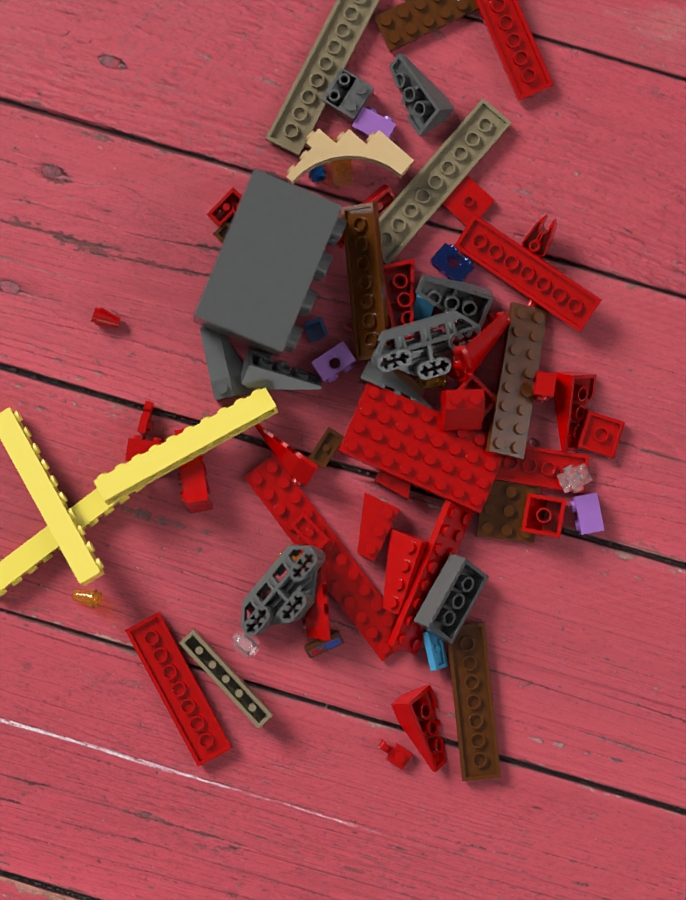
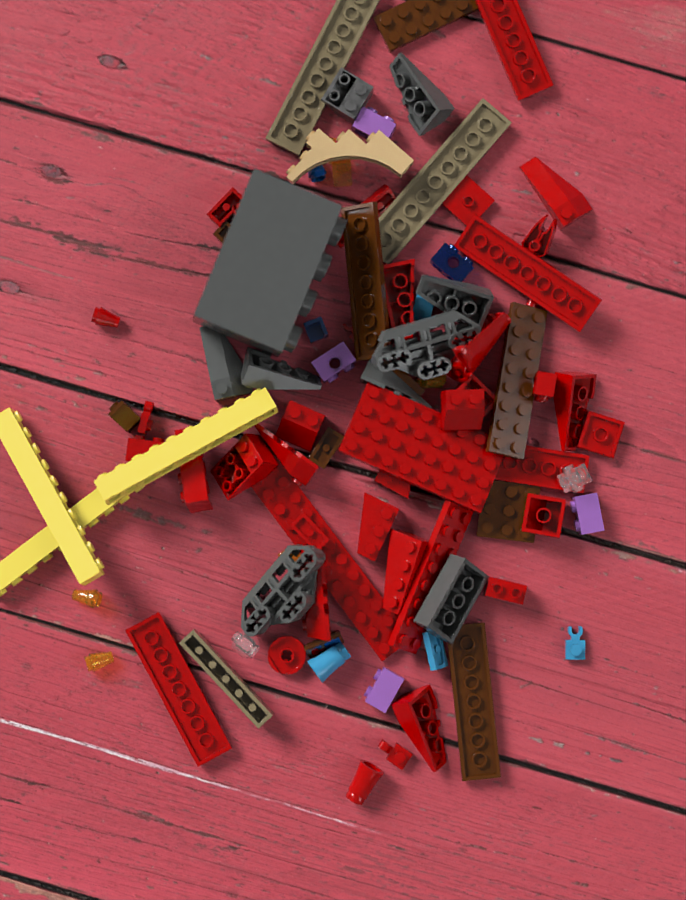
(98, 660): none -> clear yellow cone
(124, 416): none -> reddish brown slope
(244, 465): none -> red slope
(282, 665): none -> red plate
(300, 425): none -> red slope
(329, 661): none -> dark azure plant
(363, 782): none -> red plant
(383, 689): none -> medium lavender brick
(505, 590): none -> red brick
(557, 195): none -> red wedge
(575, 647): none -> dark azure plate

